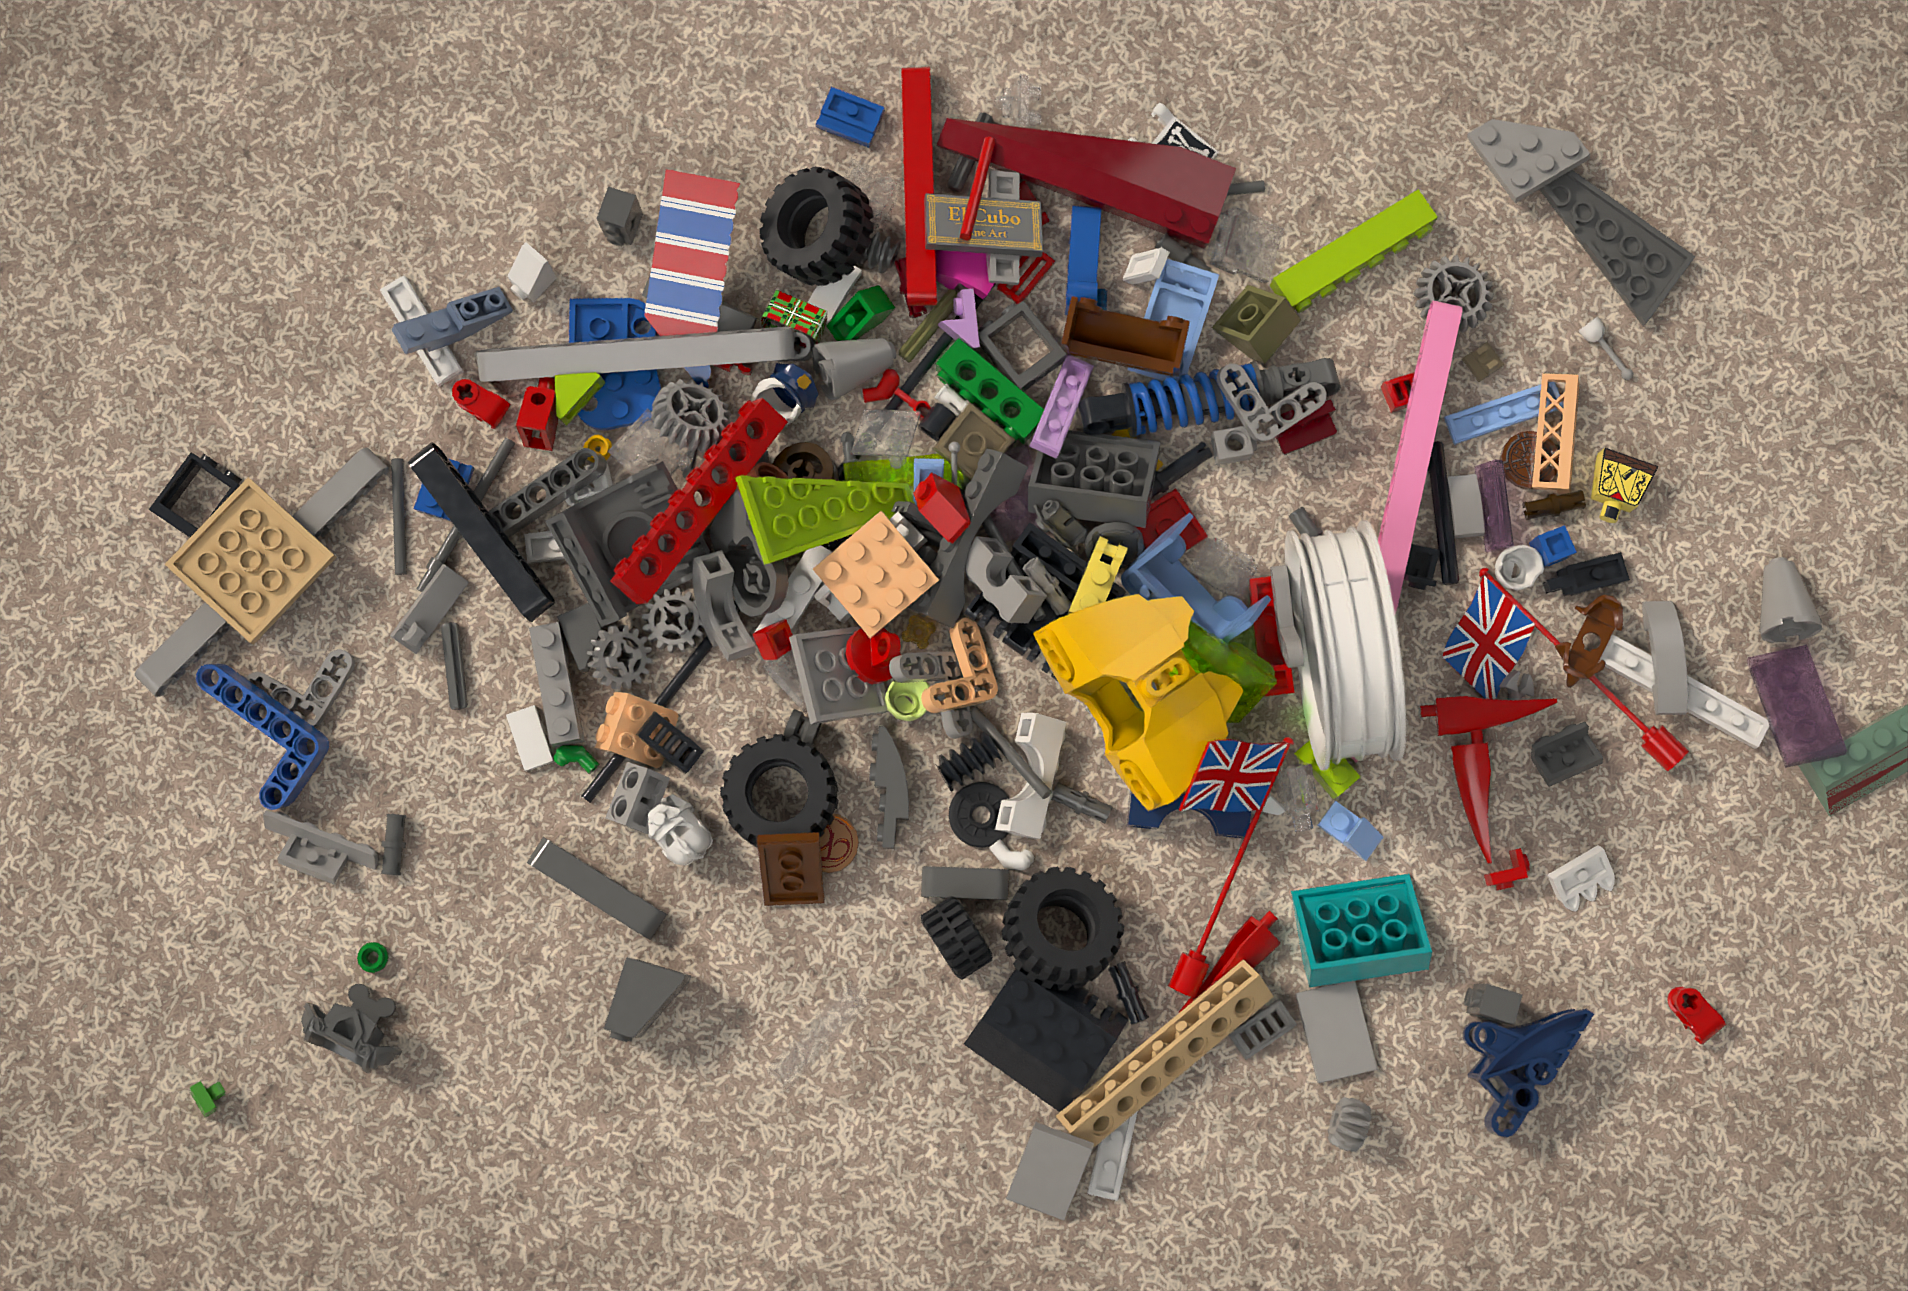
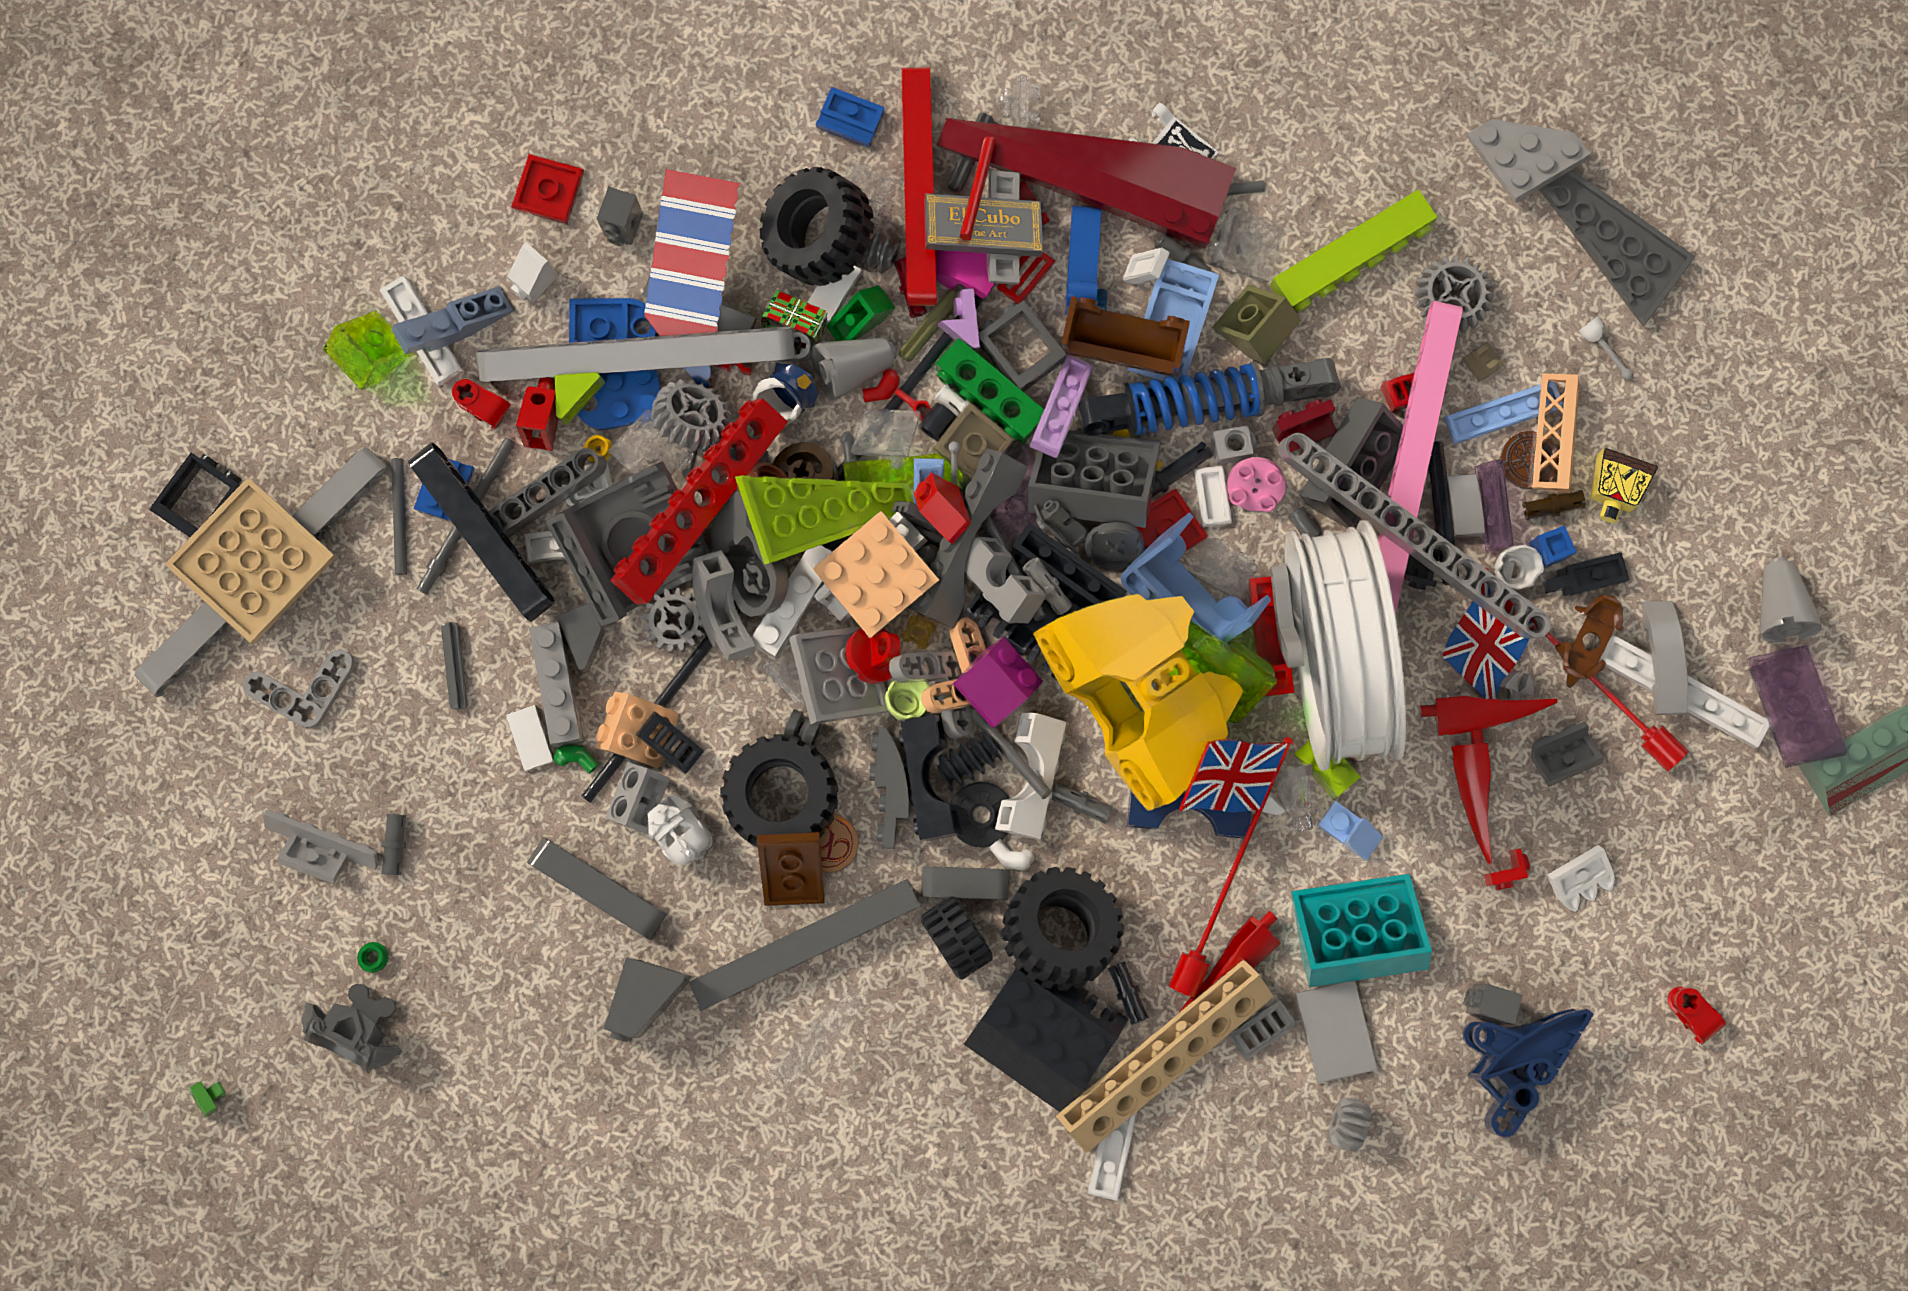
(271, 726): blue beam -> none
(365, 349): none -> clear neon green slope
(429, 608): light grey hinge -> none
(547, 188): none -> red tile
(608, 658): light grey gear -> none
(774, 640): red slope -> none
(804, 944): none -> dark grey tile
(923, 742): none -> black arch
(998, 682): none -> magenta slope
(1049, 1171): light grey tile -> none
(1098, 576): light yellow plate -> none
(1212, 496): none -> white tile
(1260, 411): light grey beam -> none
(1269, 488): none -> bright pink plate
(1365, 444): none -> dark grey slope
(1428, 537): none -> light grey beam

